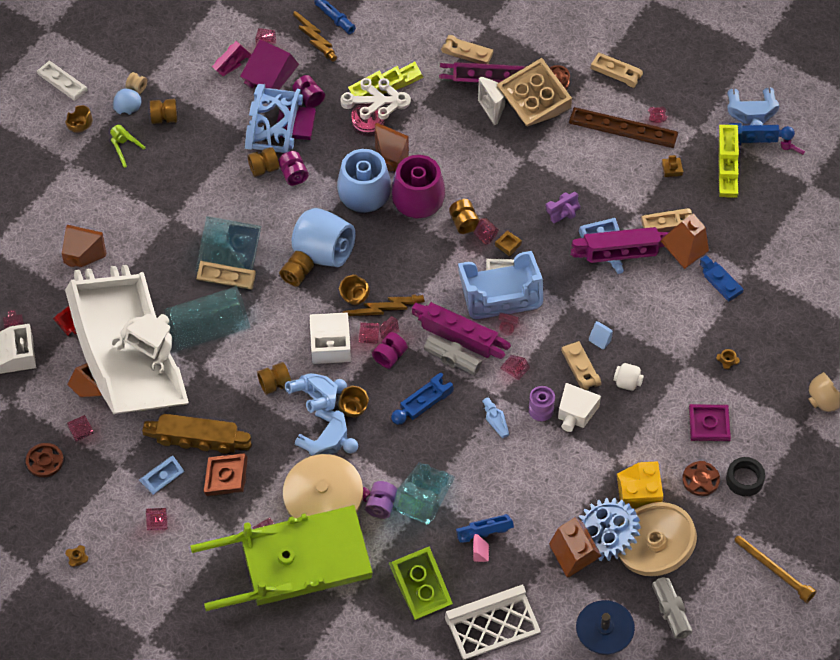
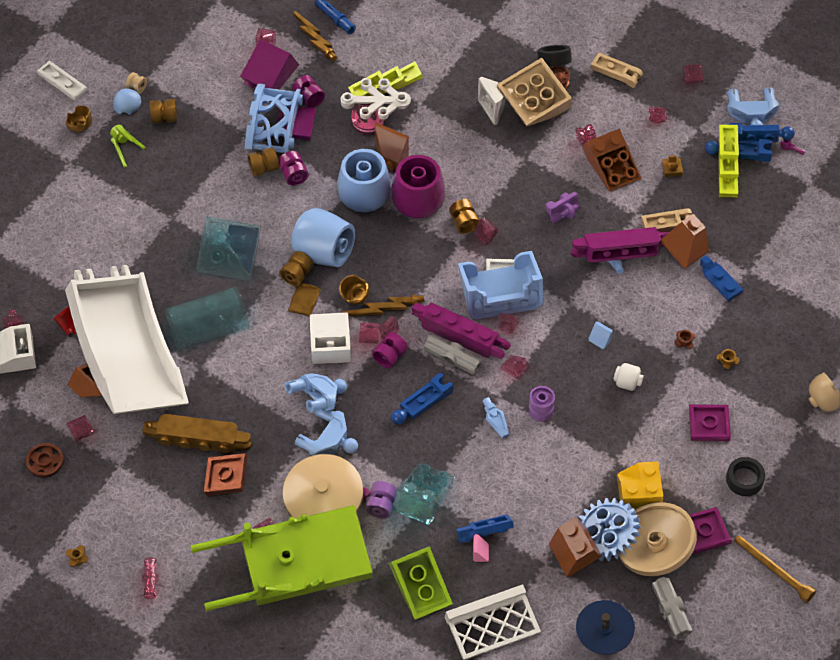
(82, 246): dark orange slope -> none
(149, 336): white torso -> none
(150, 578): none -> clear pink pin
(156, 519): clear pink tile -> none
(162, 475): light blue slope -> none
(226, 275): tan tile -> none
(231, 59): dark pink wing -> none
(273, 378): pearl gold wheel -> none
(304, 299): none -> pearl gold piece
(352, 397): pearl gold hair -> none
(467, 50): tan plate -> none
(473, 71): magenta hinge -> none
(508, 243): pearl gold tile -> none
(555, 55): none -> black tyre
(577, 407): white torso -> none
(581, 365): tan plate -> none
(585, 134): none -> clear pink wheel
(598, 227): light blue slope -> none
(611, 160): none -> dark orange slope
(623, 127): reddish brown tile -> none
(685, 334): none -> copper plate
(693, 73): none -> clear pink plate
(701, 478): copper wheel -> none
(710, 530): none -> magenta tile
(748, 149): none -> blue plate

